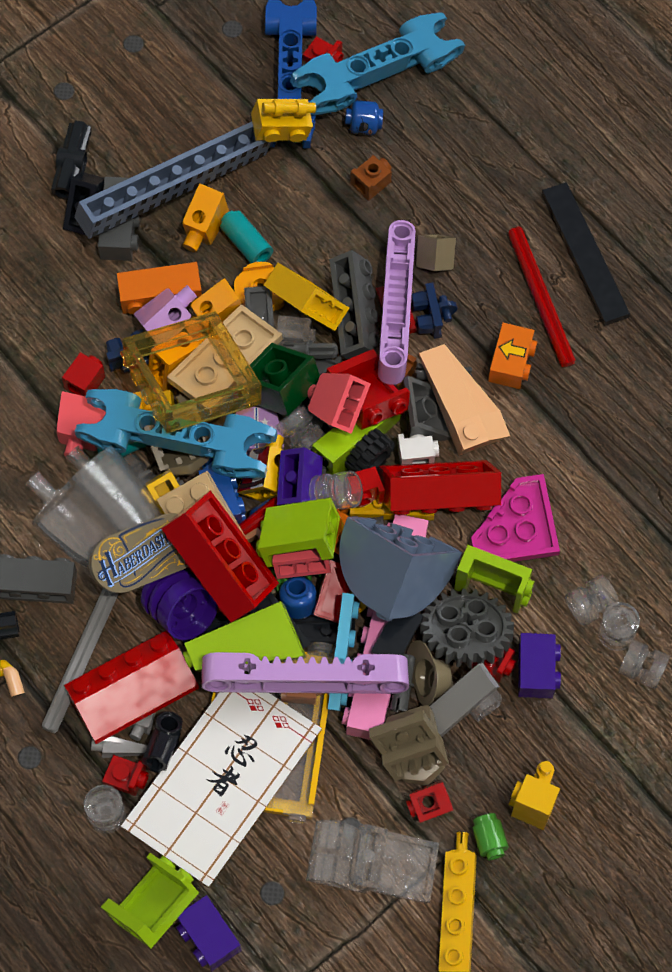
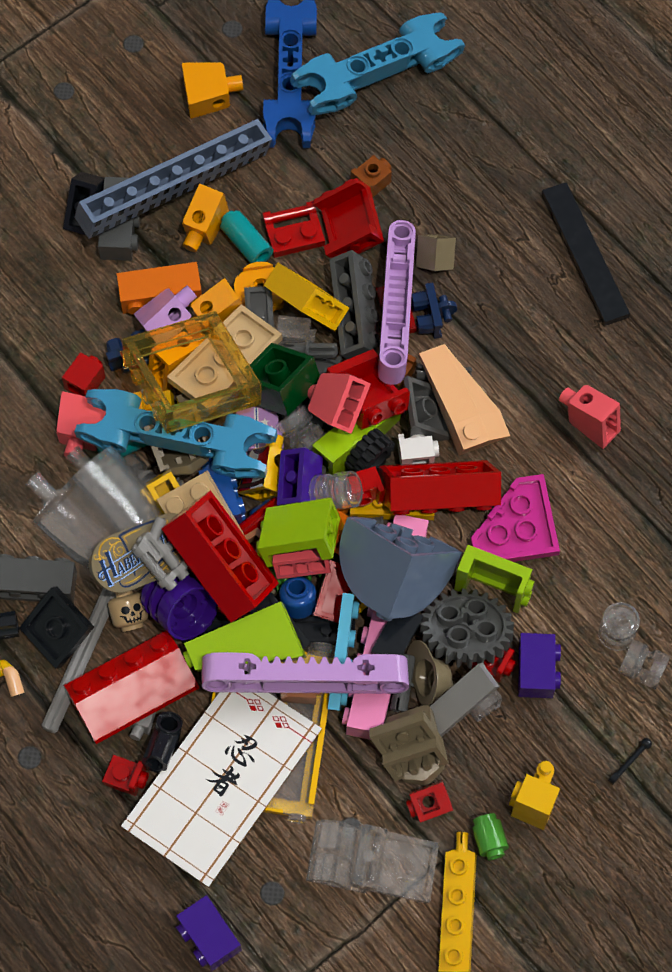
(56, 627): none -> black plate
(71, 158): black piece -> none
(104, 808): clear wheel -> none
(118, 747): light grey piece -> none
(127, 611): none -> tan head
(151, 549): none -> light grey piece
(154, 901): lime panel -> none
(208, 87): none -> light orange torso
(282, 119): yellow brick -> none
(296, 236): none -> red plate
(320, 47): red bracket -> none
(349, 218): none -> red panel
(364, 117): blue head -> none
(511, 356): orange brick -> none
(541, 297): red axle -> none
(590, 601): clear wheel -> none
(593, 414): none -> coral torso
(646, 743): none -> black hinge

